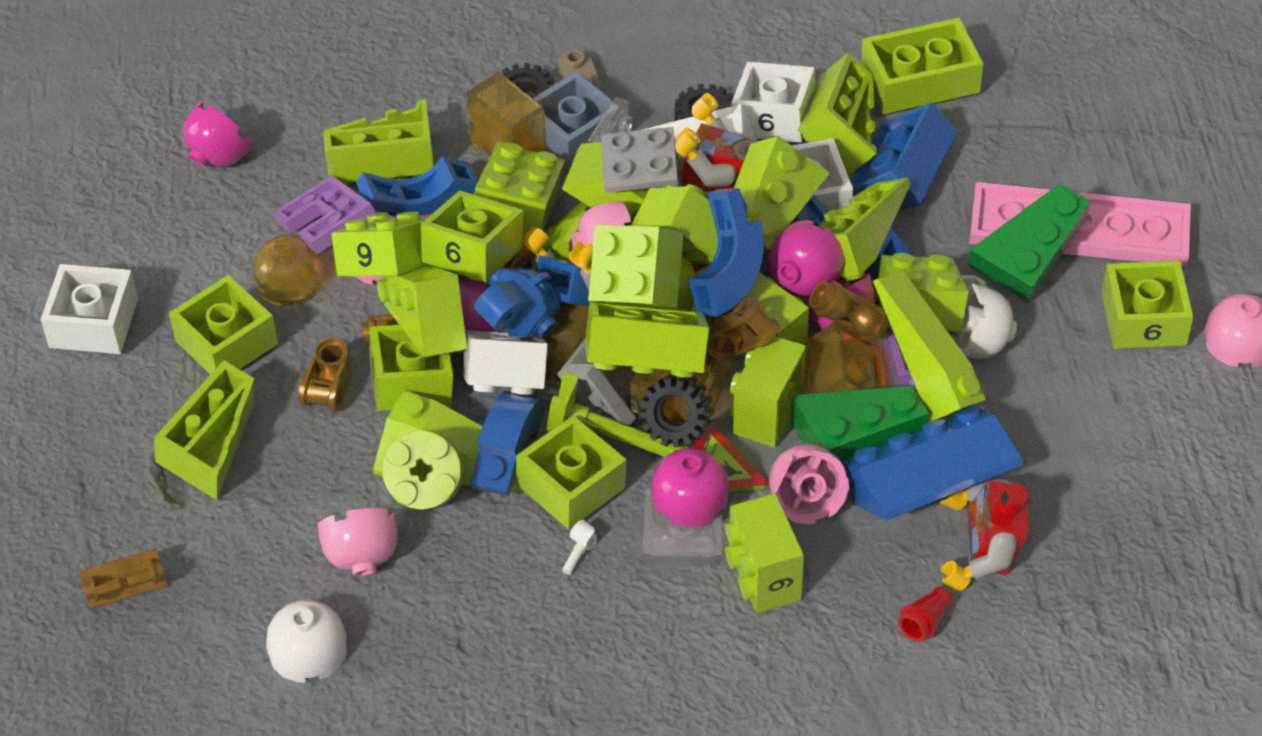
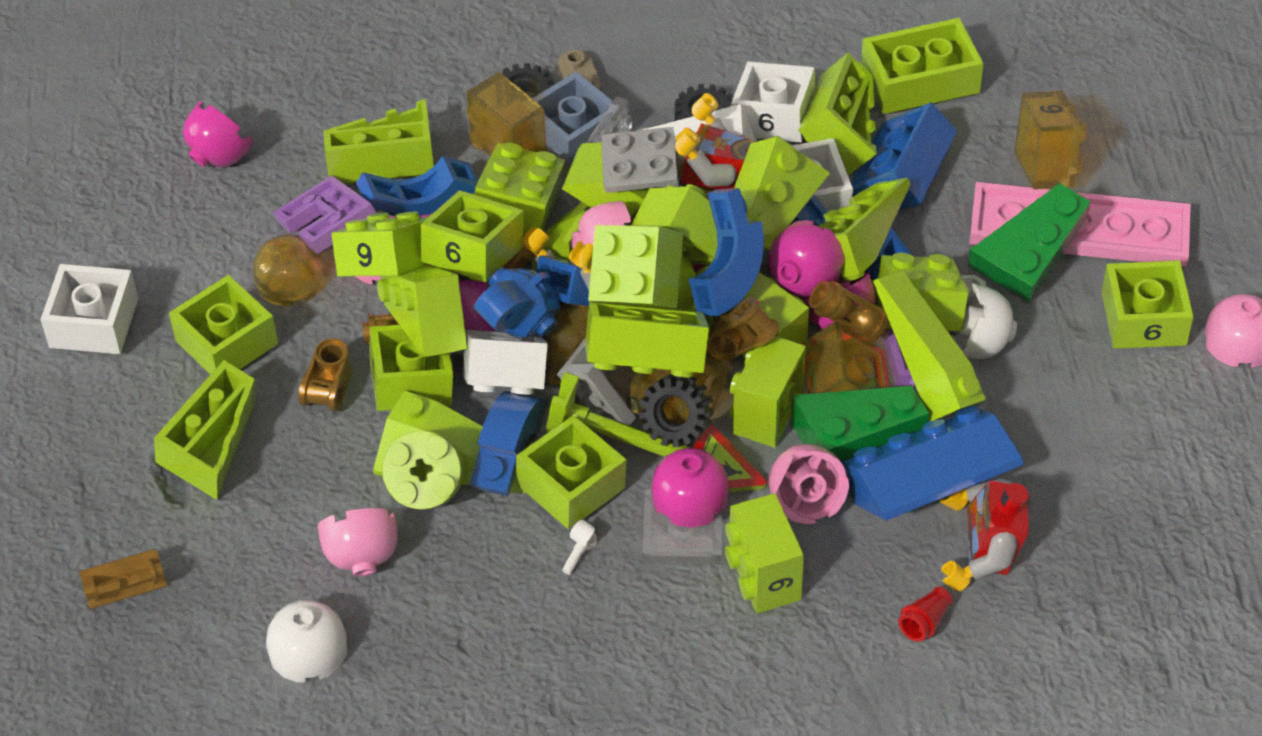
(1049, 139): none -> clear yellow brick

